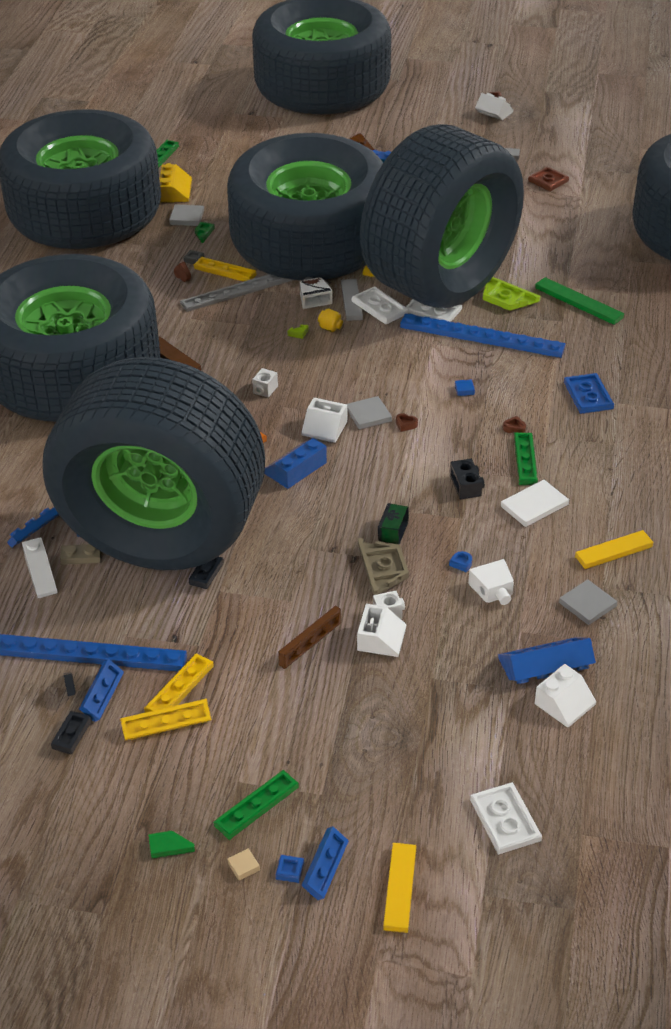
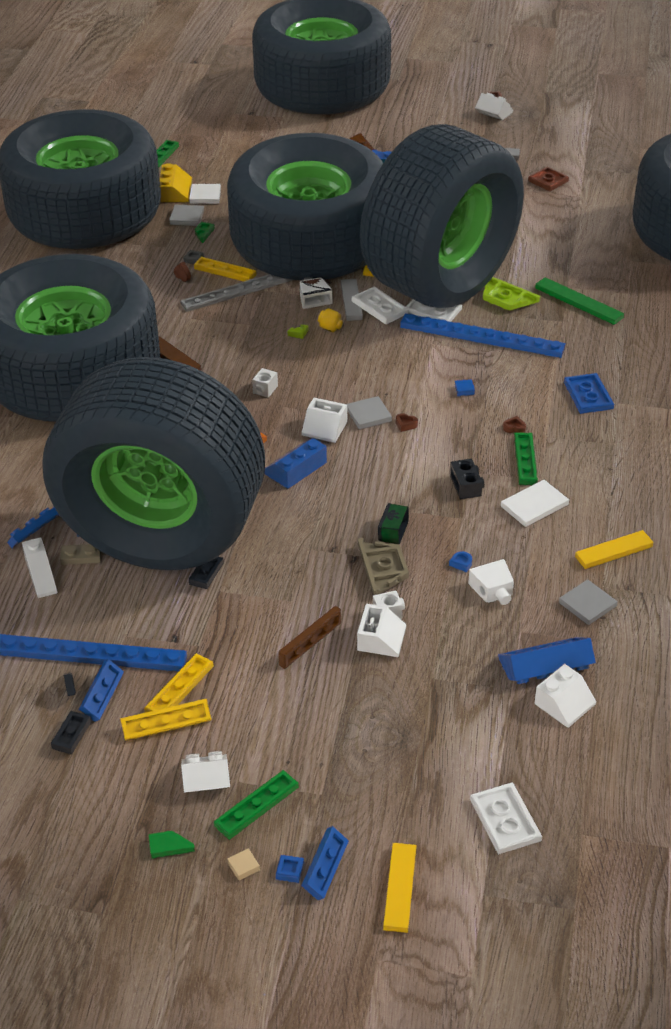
(205, 193): none -> white tile
(205, 772): none -> white slope

